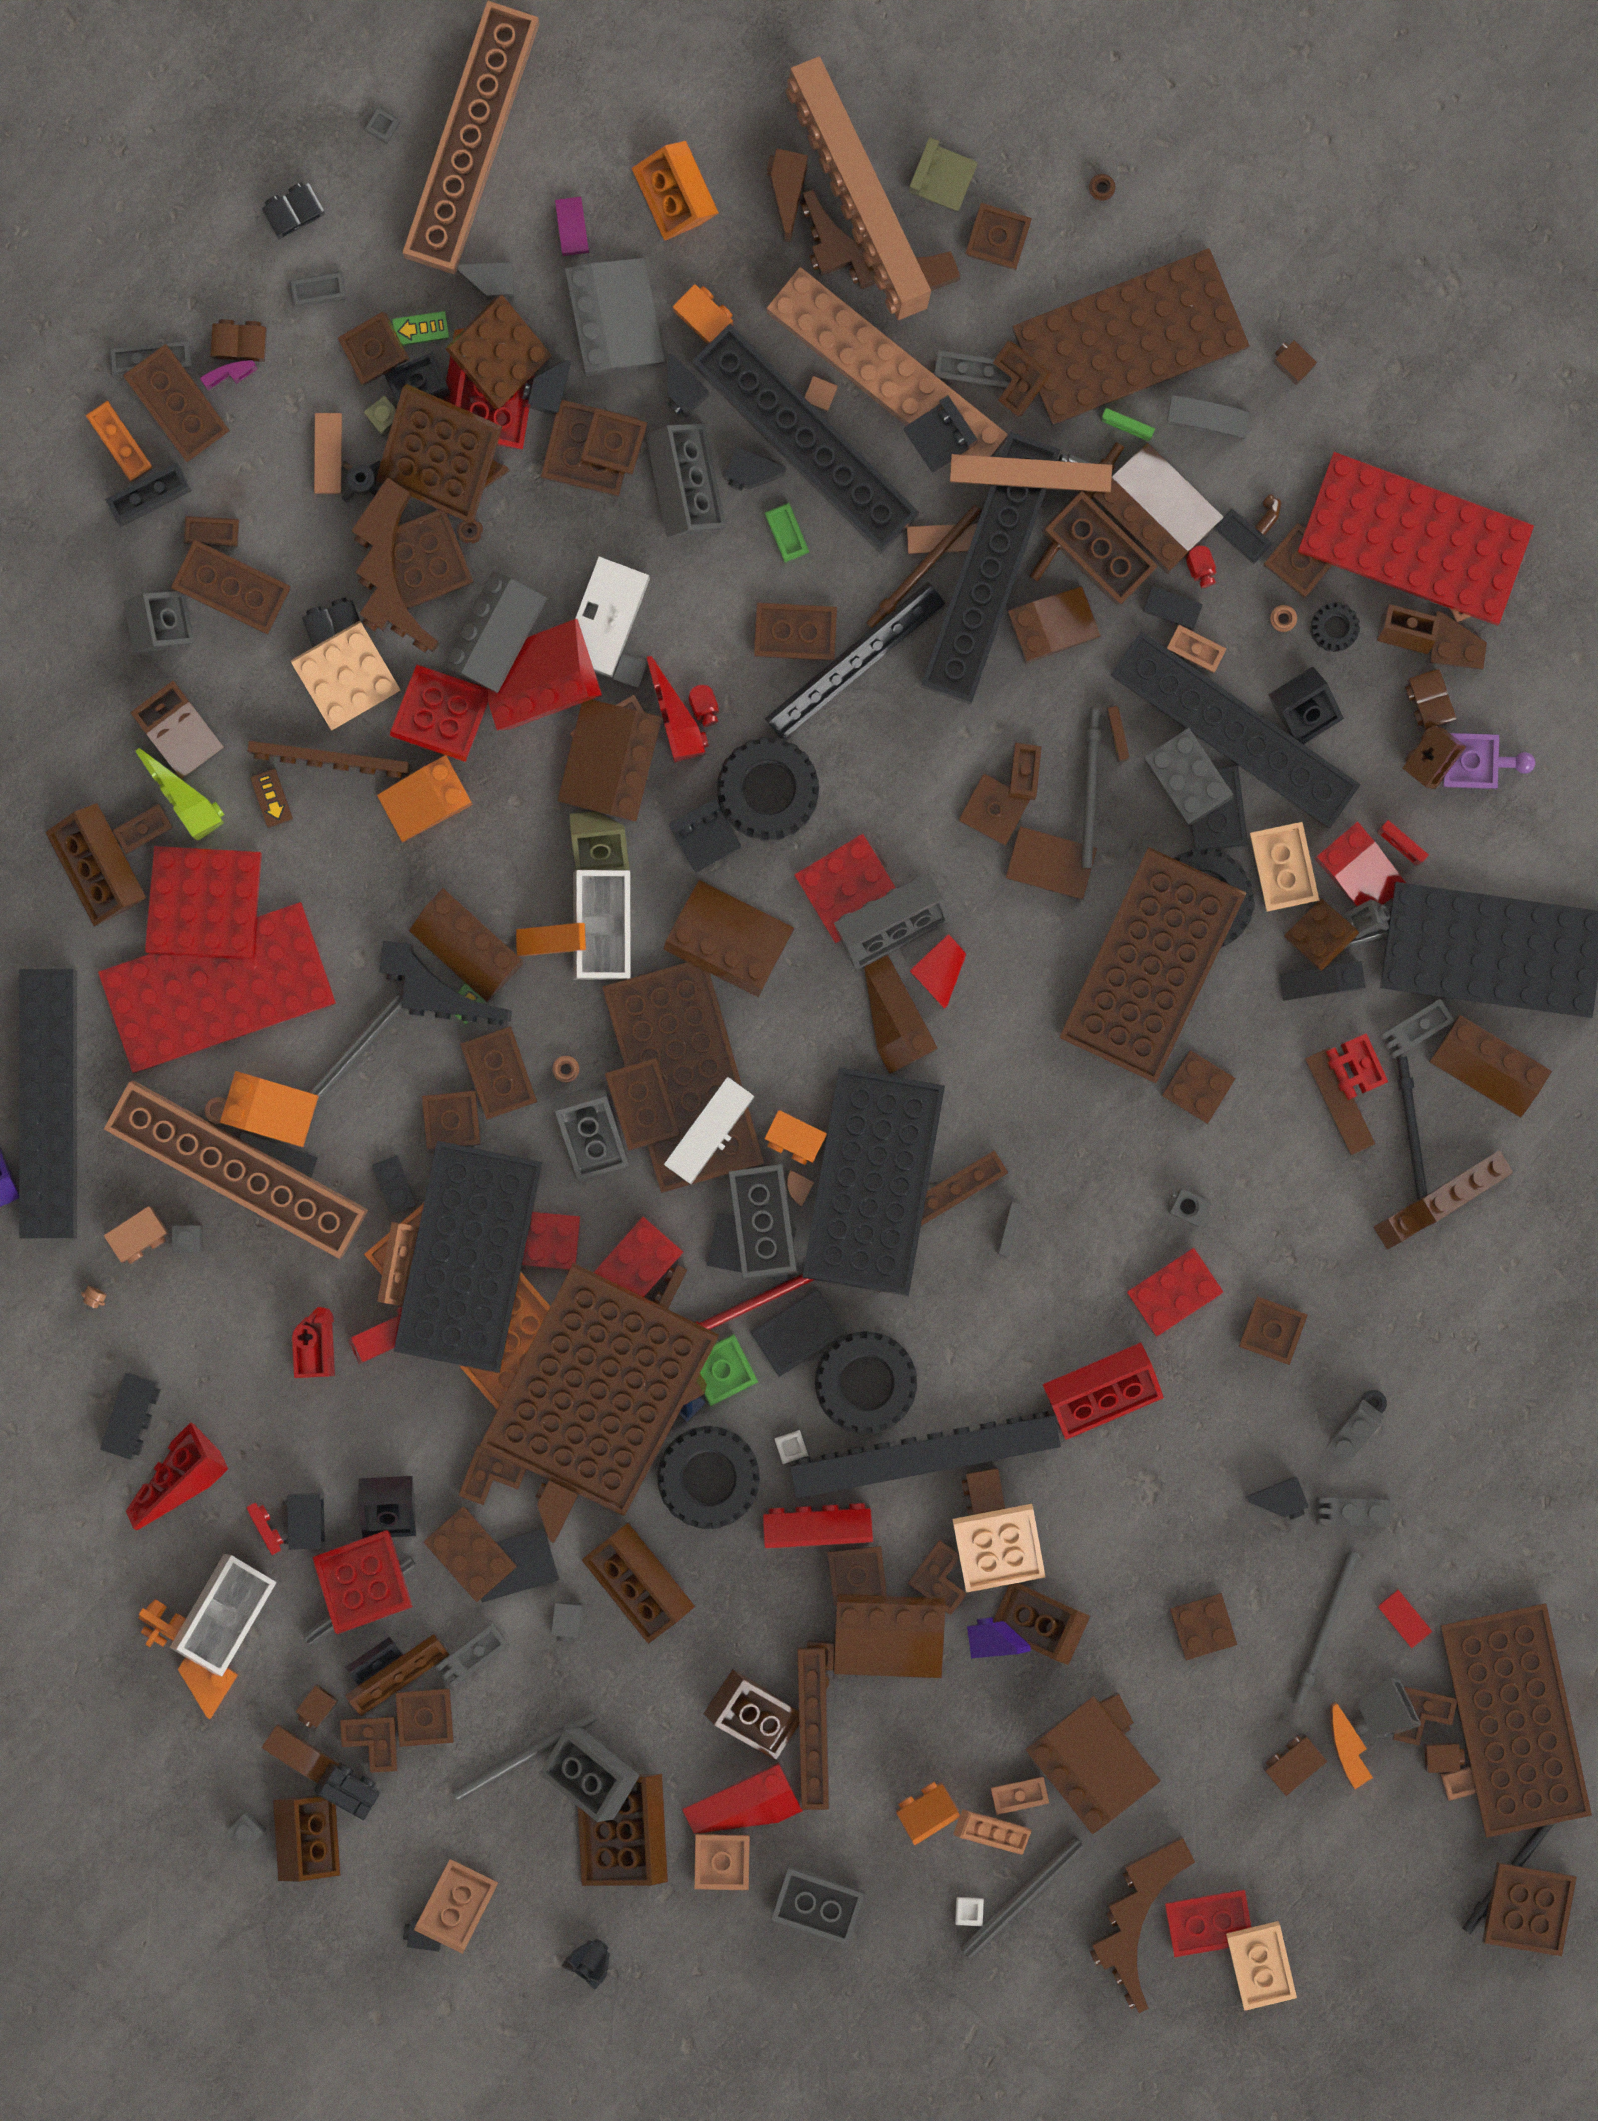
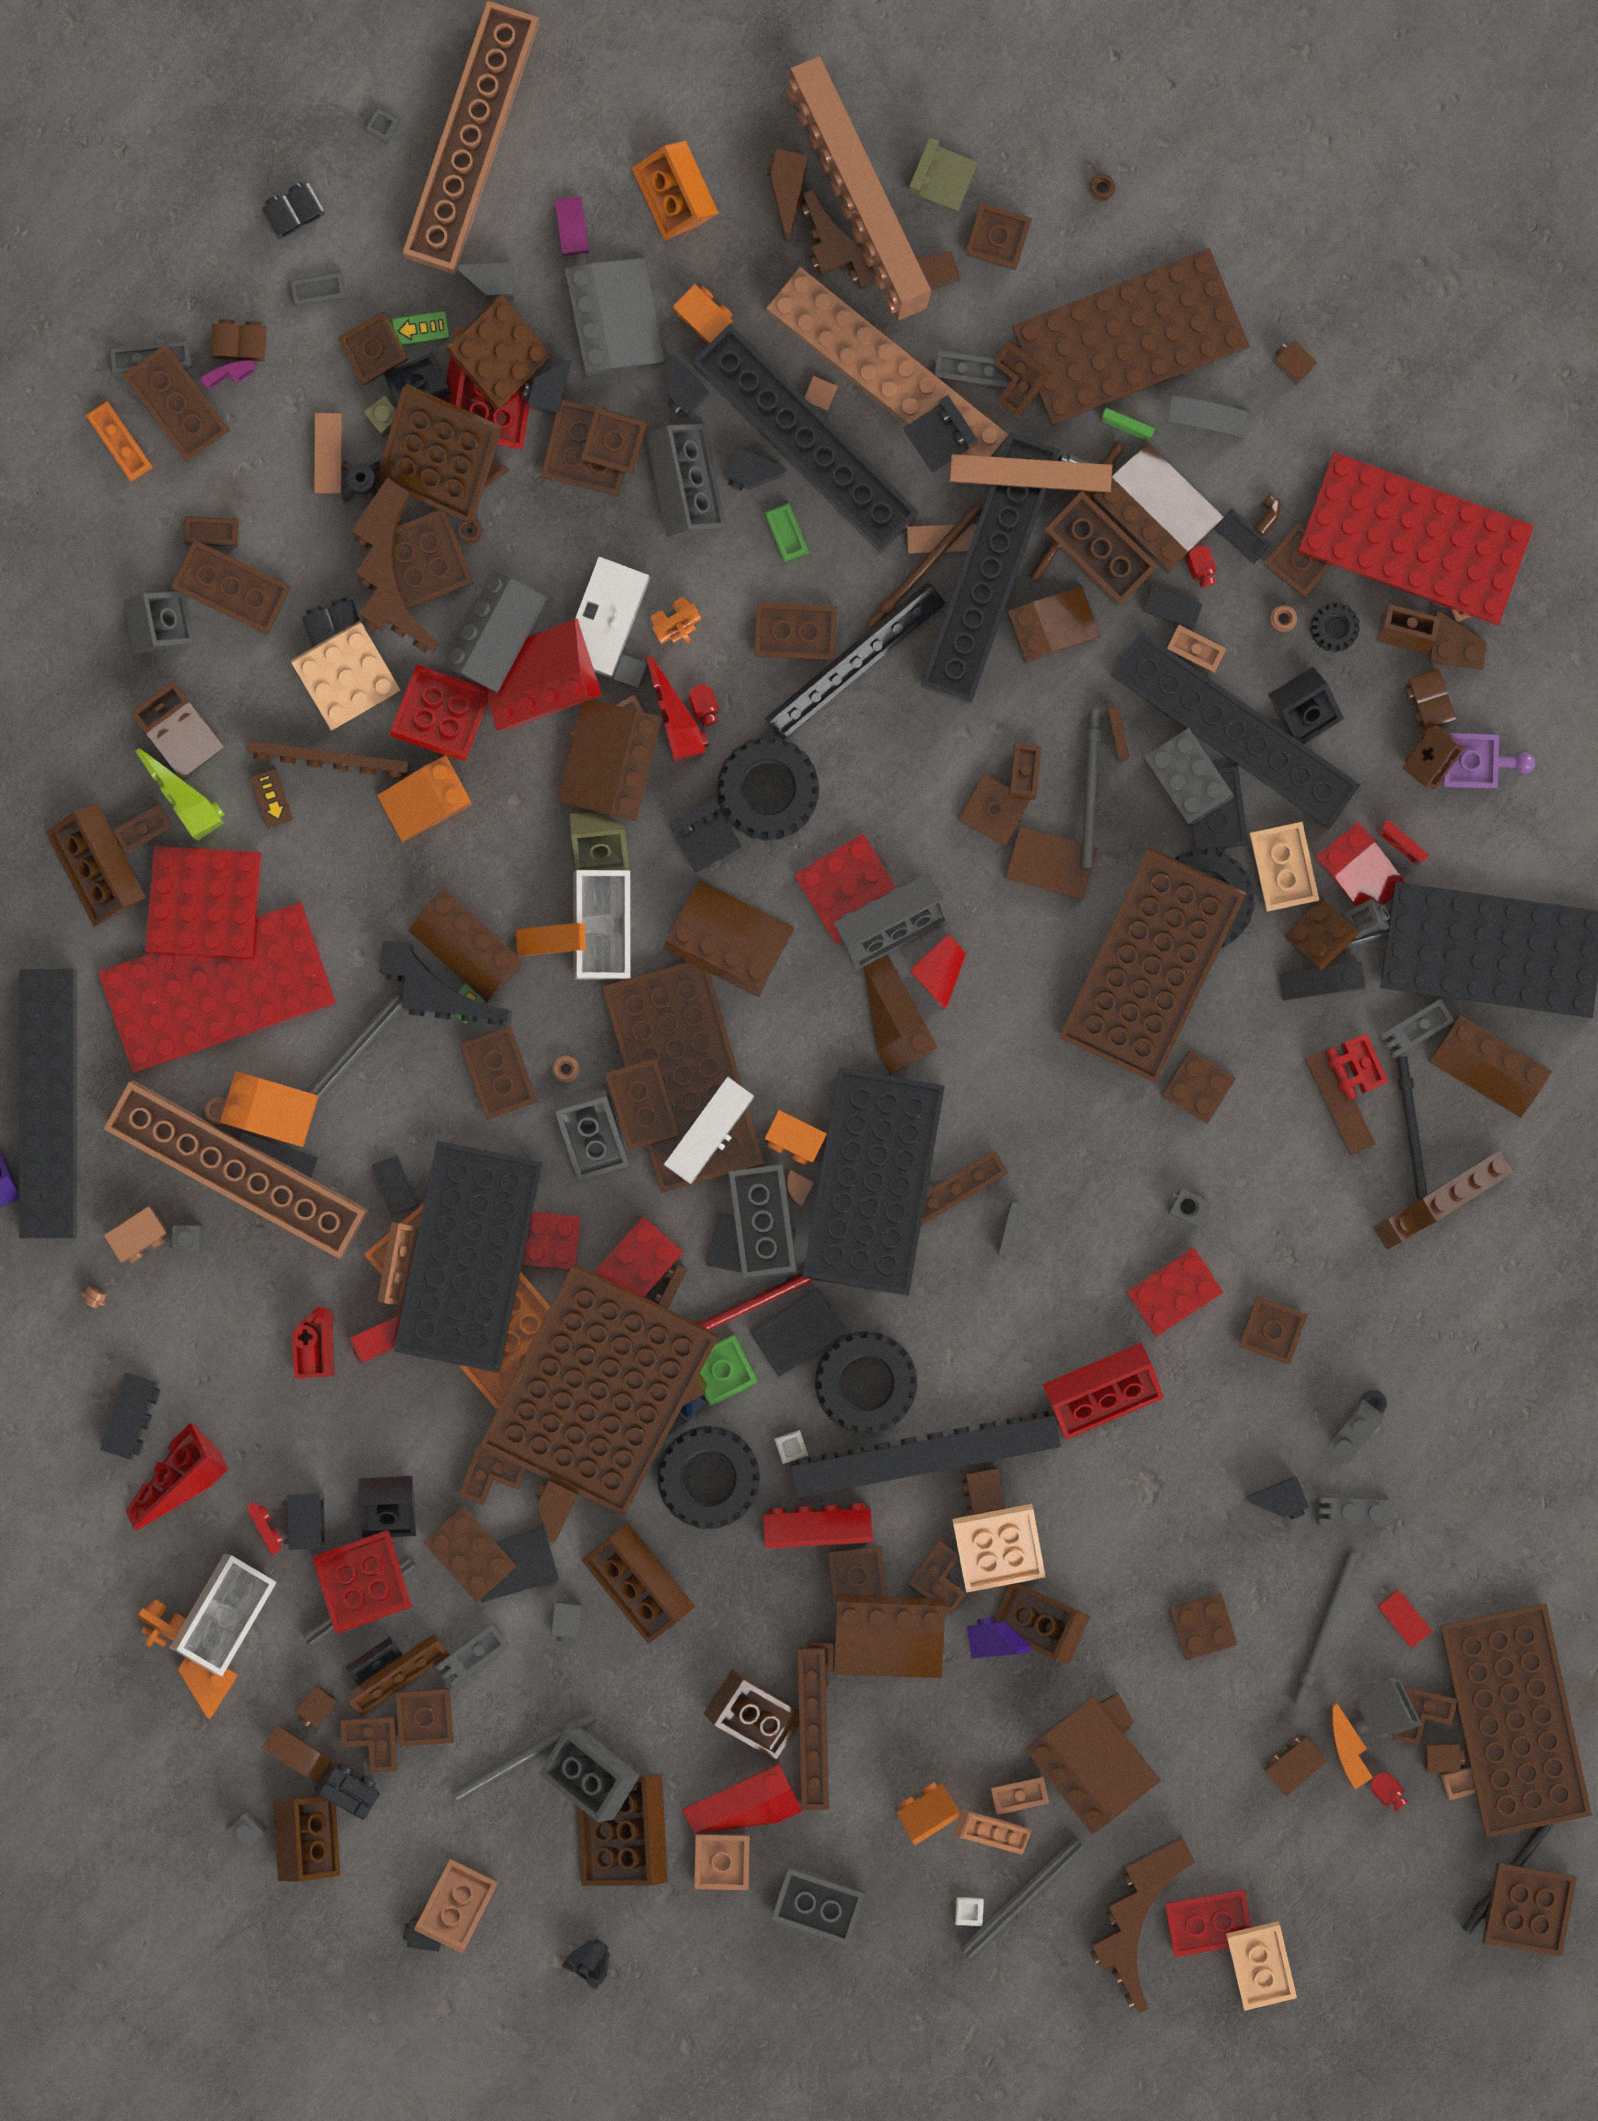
(148, 495): black brick -> none
(451, 1119): reddish brown plate -> none
(677, 625): none -> orange hips
(1388, 1791): none -> red arm

